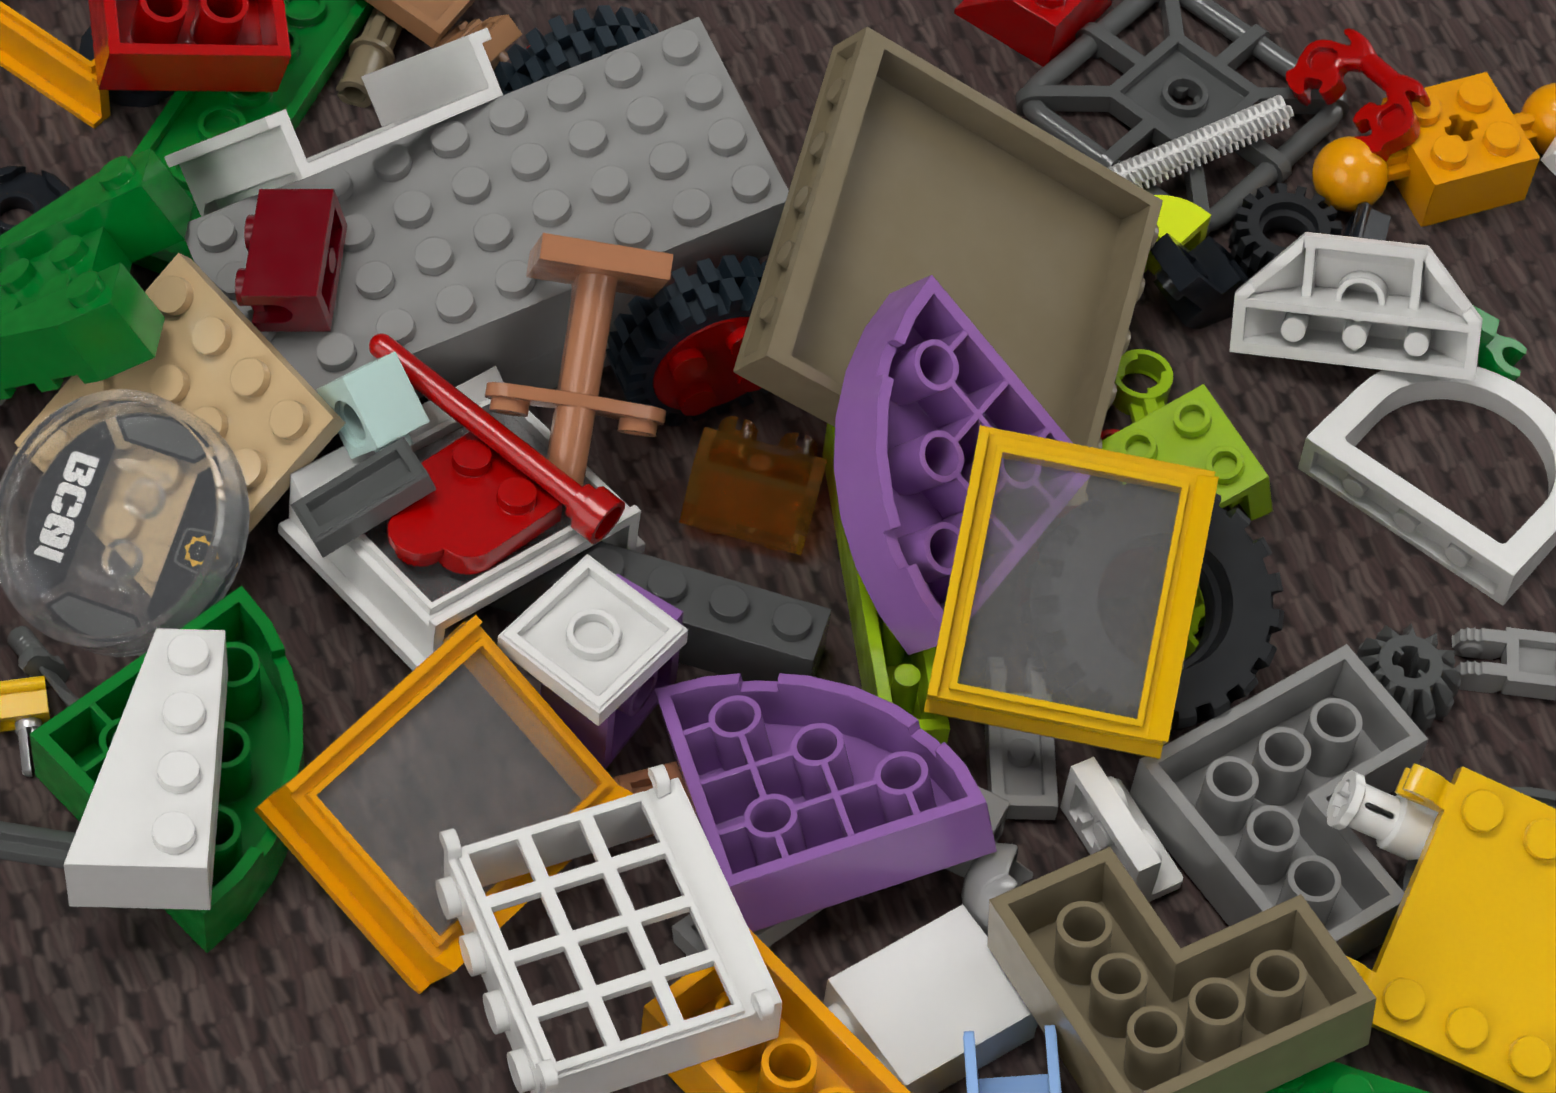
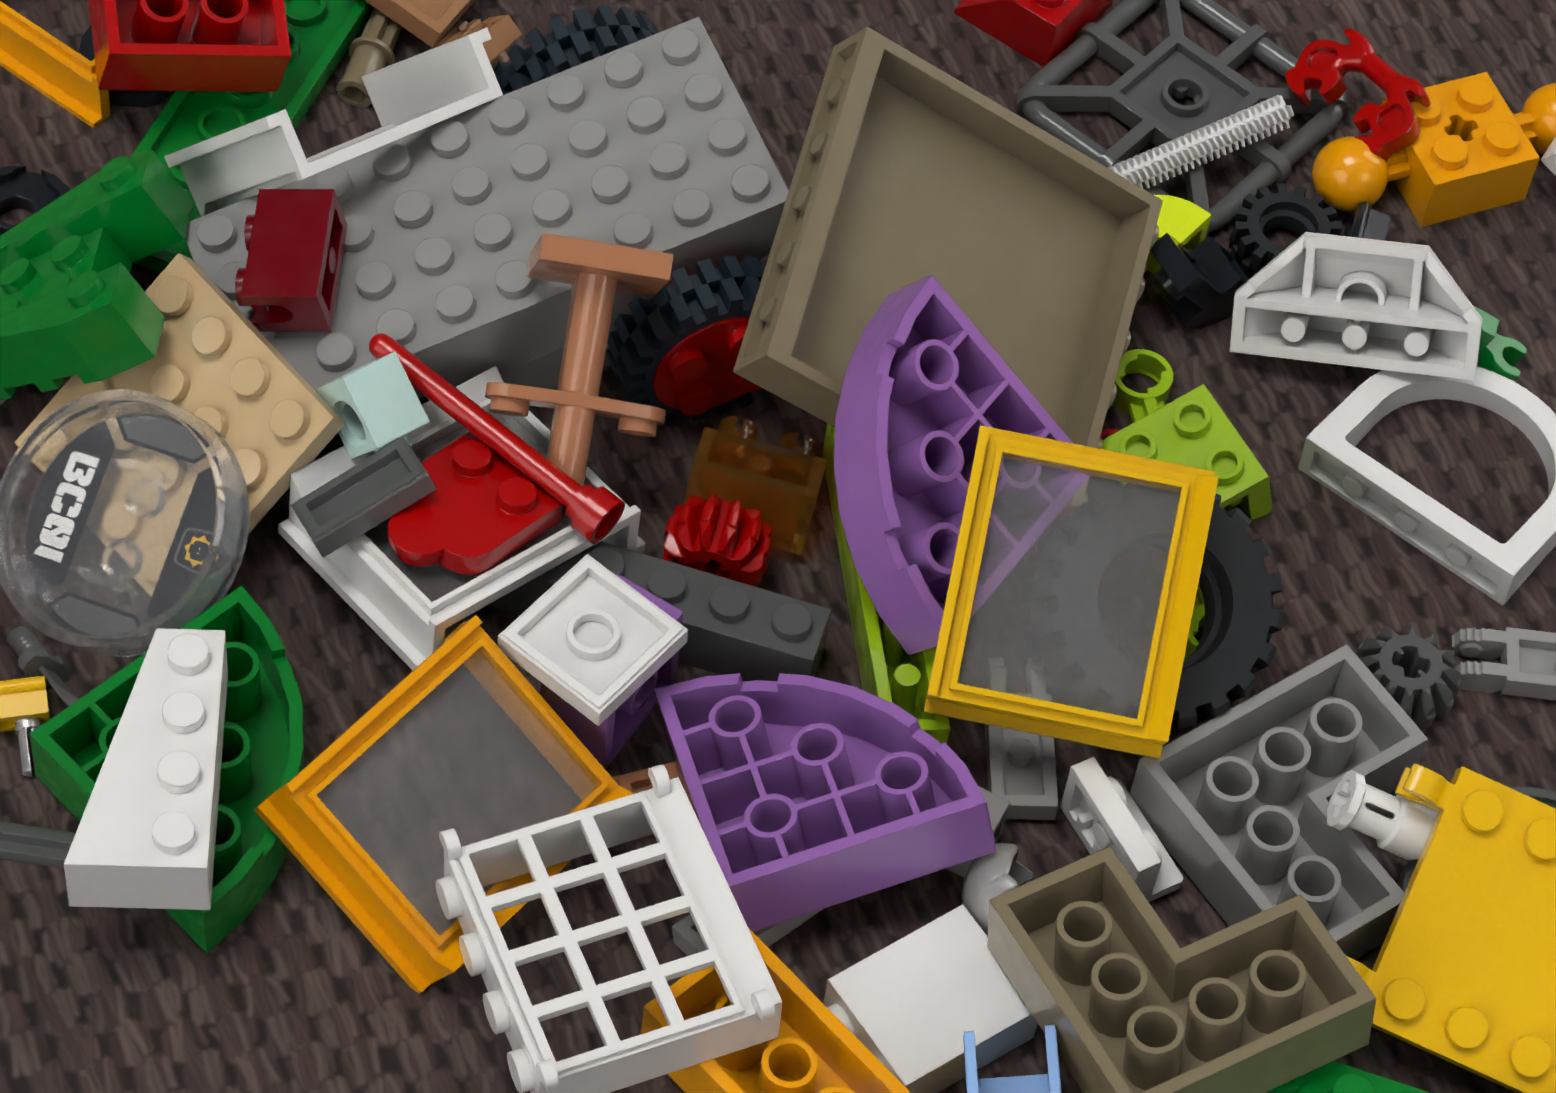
(719, 539): none -> red gear

